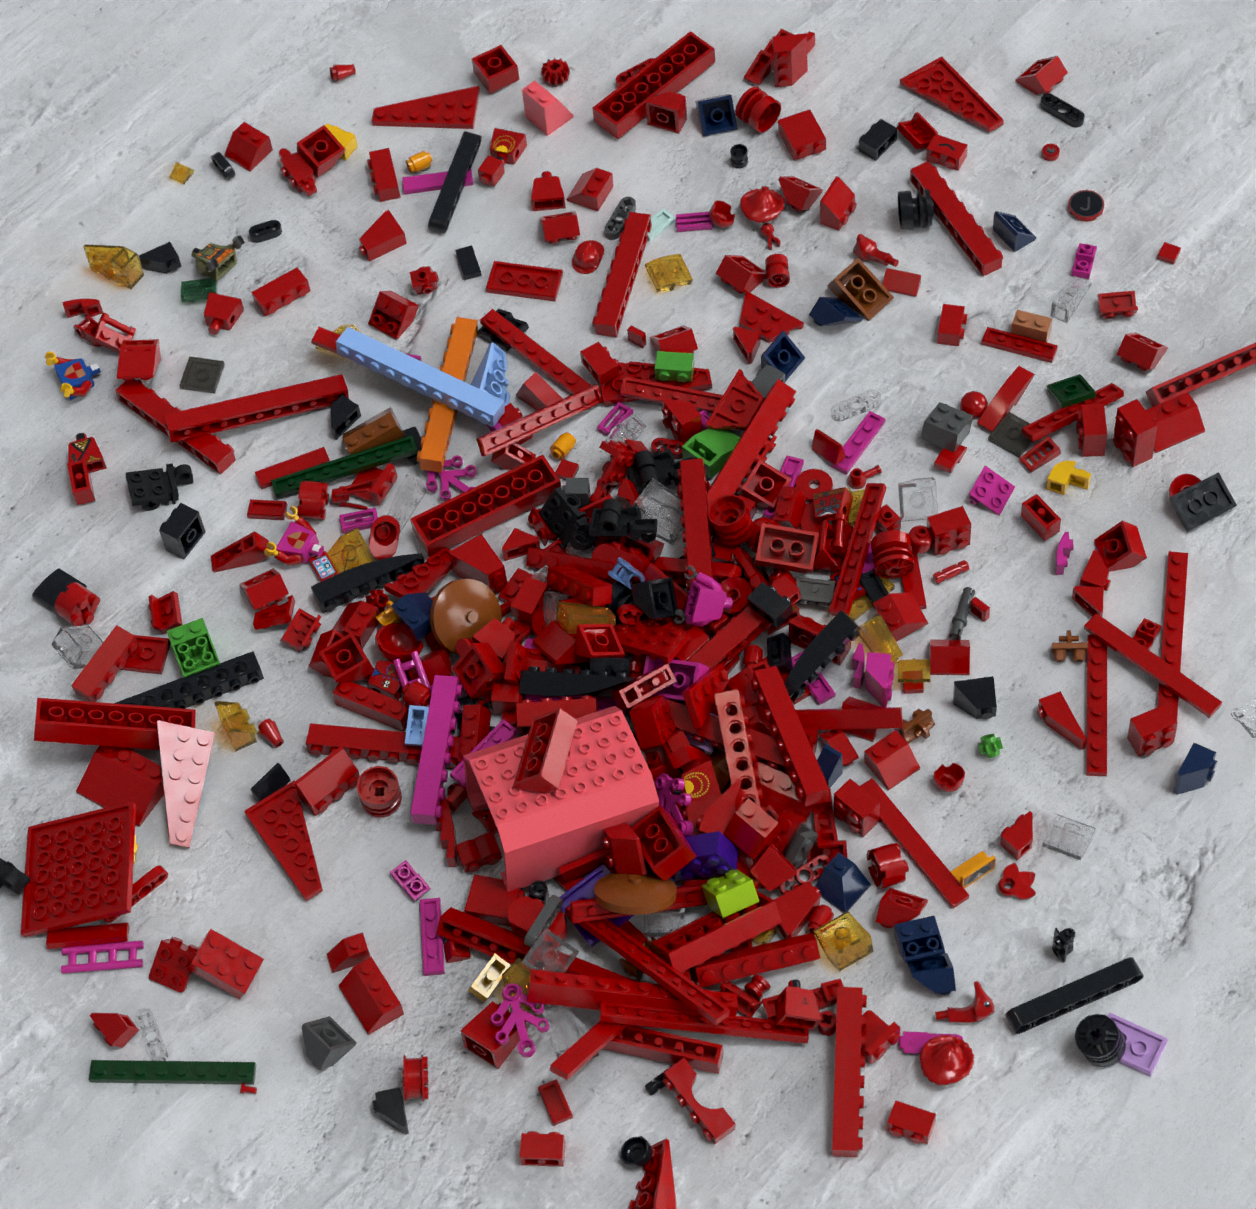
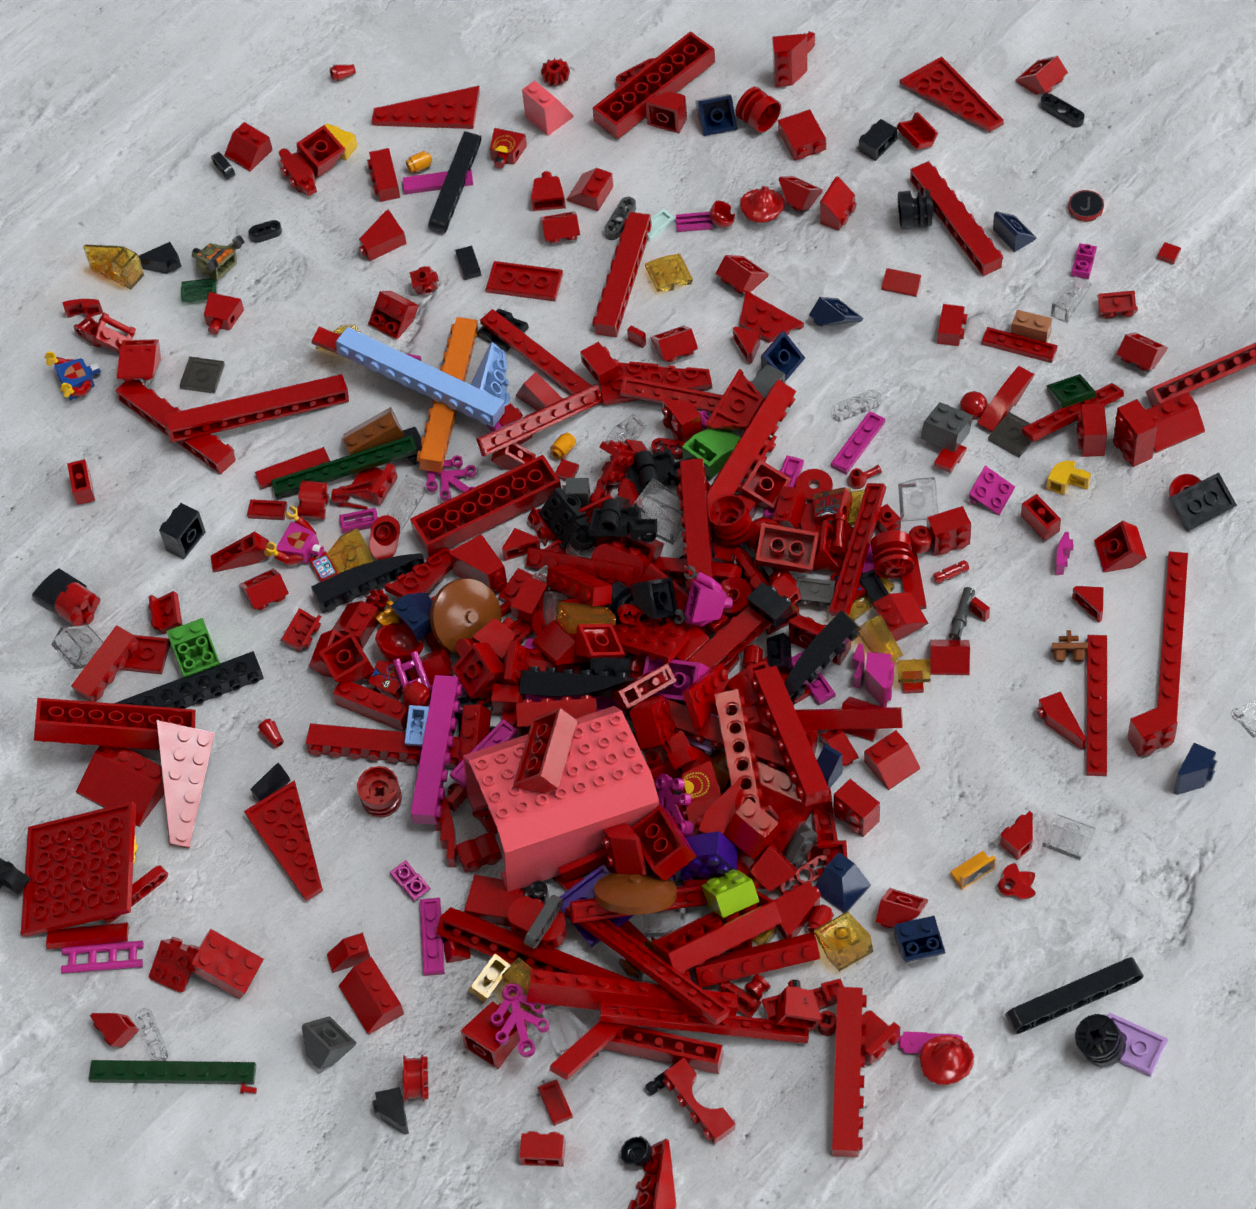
(86, 449): red torso -> none
(155, 486): black plate -> none
(181, 173): clear yellow slope -> none
(236, 724): clear yellow slope -> none
(274, 615): red wing -> none
(281, 291): red brick -> none
(327, 781): red slope -> none
(343, 415): black slope -> none
(491, 171): red brick -> none
(495, 69): red brick -> none
(550, 953): clear slope -> none
(587, 256): red piece -> none
(625, 410): dark pink tile -> none
(626, 572): medium blue piece -> none
(674, 366): bright green brick -> none
(739, 156): black wheel -> none
(763, 63): red slope -> none
(767, 230): red arm -> none
(777, 270): red wheel -> none
(827, 447): red slope -> none
(860, 290): dark orange slope -> none
(867, 250): red animal -> none
(887, 865): red brick -> none
(911, 1123): red brick -> none
(916, 847): red tile -> none
(918, 726): dark orange hips -> none
(934, 973): dark blue slope -> none
(946, 152): red brick -> none
(949, 778): red hair -> none
(976, 697): black slope -> none
(980, 1008): red animal -> none
(990, 745): bright green gear -> none
(1047, 442): red slope -> none
(1050, 152): red tile -> none
(1063, 942): black hinge -> none
(1096, 573): red slope -> none
(1147, 633): red slope -> none
(1153, 665): red tile -> none

